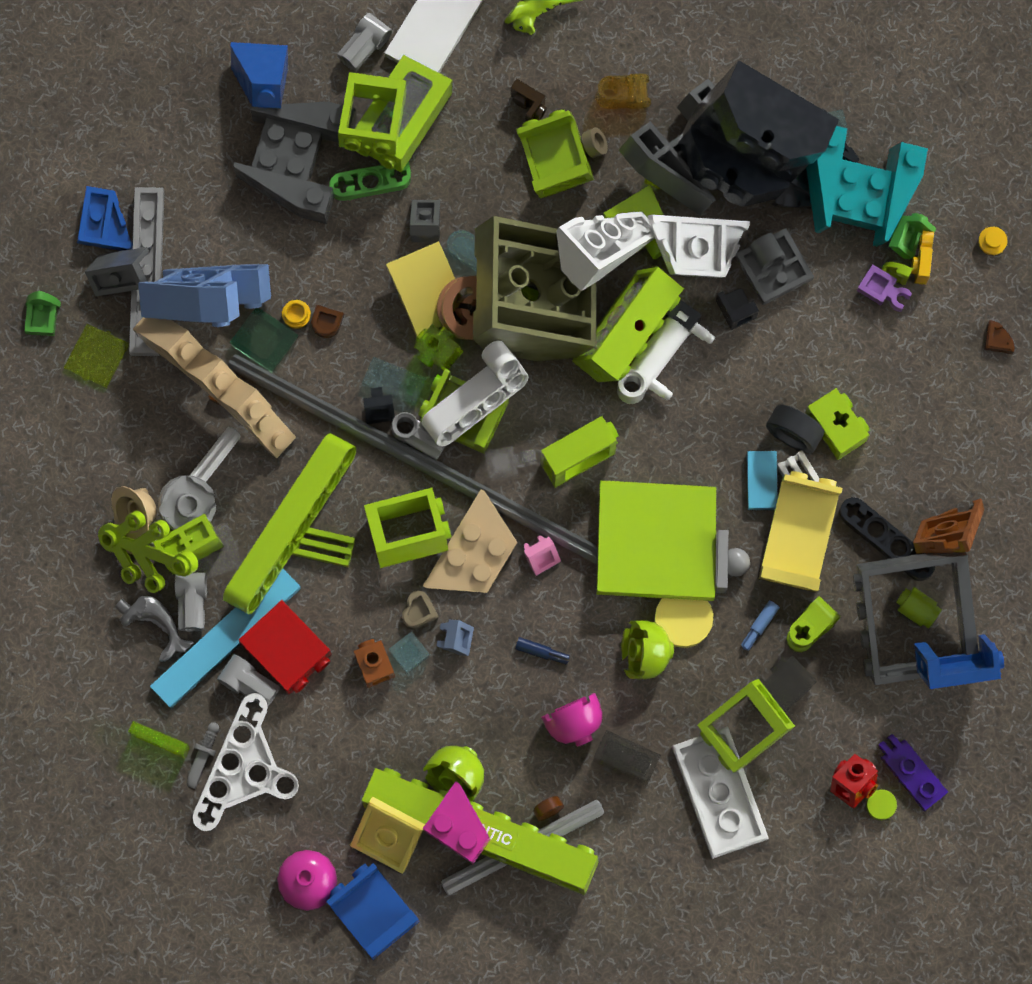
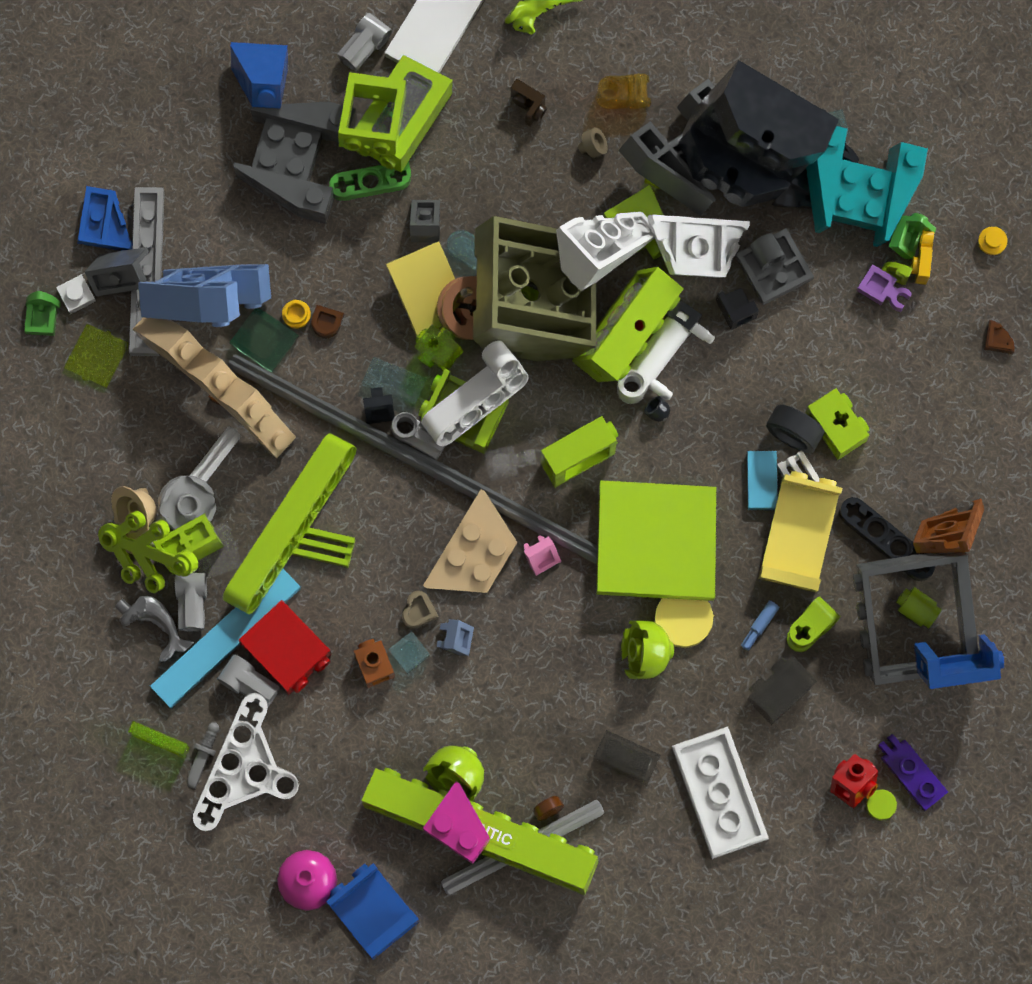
(76, 294): none -> white plate
(387, 835): light yellow tile -> none
(412, 547): lime window -> none
(540, 650): dark blue pin -> none
(555, 153): lime panel -> none
(575, 721): dark pink cylinder -> none
(657, 409): none -> black hinge
(731, 562): light grey tile -> none
(768, 708): lime window -> none

